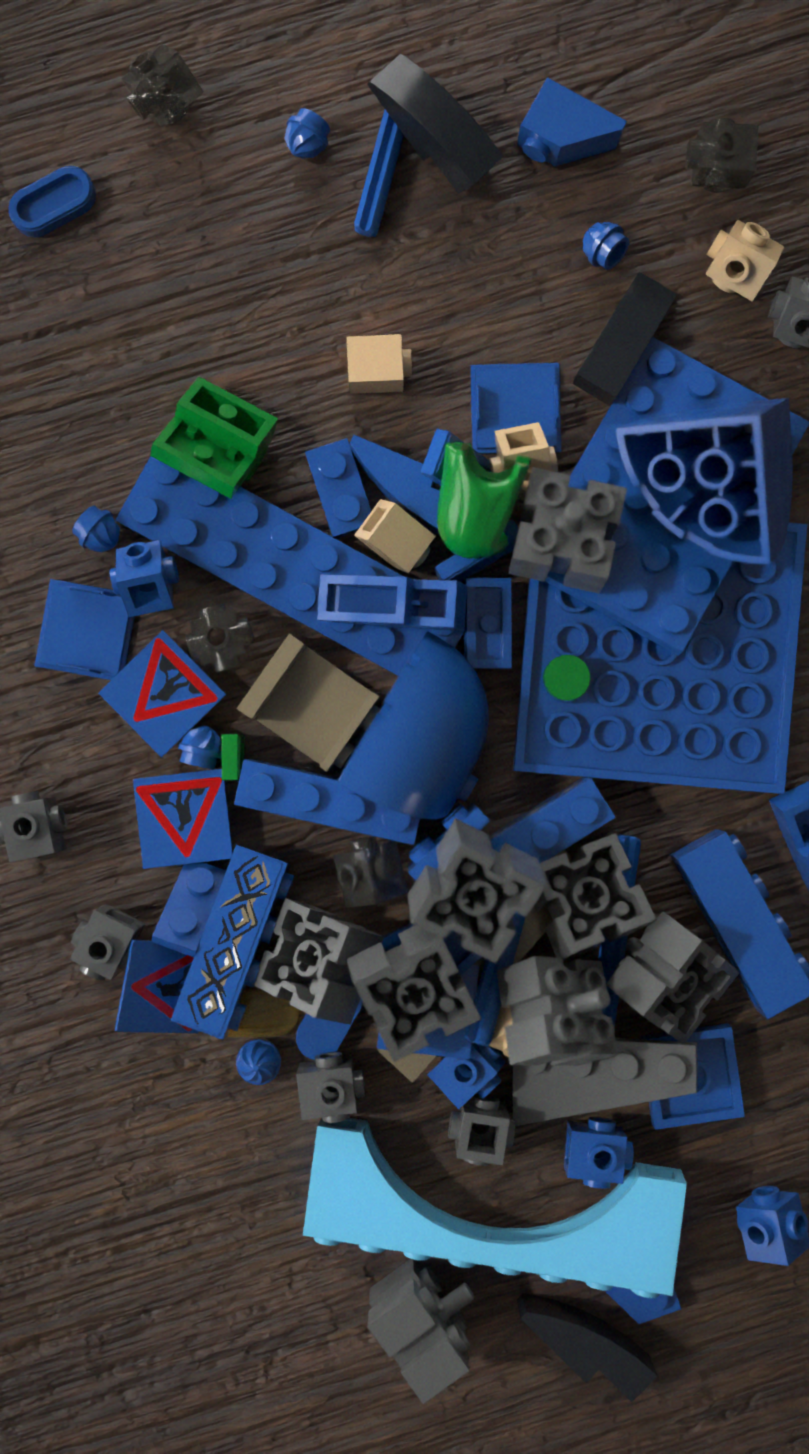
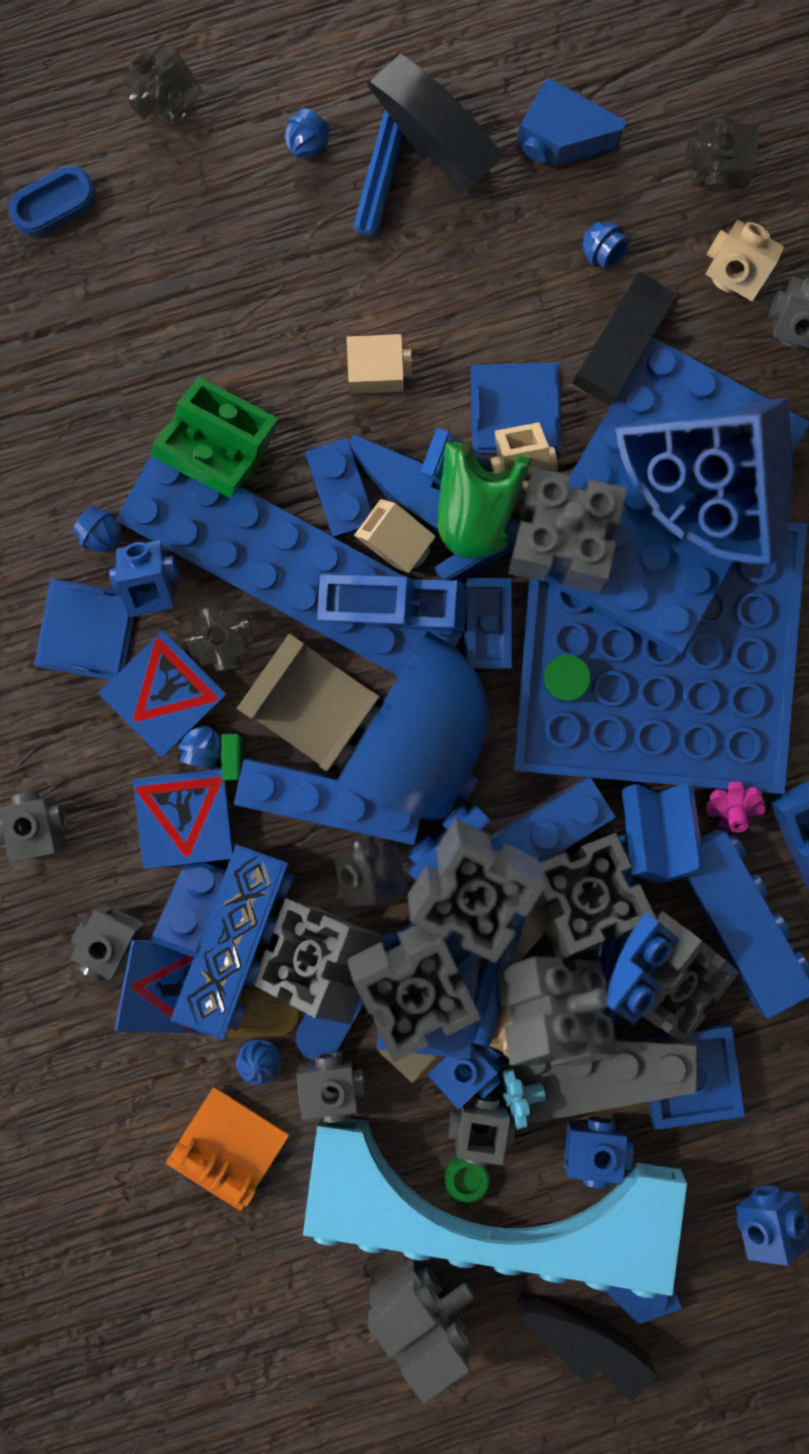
(227, 1149): none -> orange hinge
(466, 1181): none -> green tile
(520, 1097): none -> medium azure plant
(631, 986): none -> blue slope
(662, 833): none -> blue panel
(735, 807): none -> dark pink plant

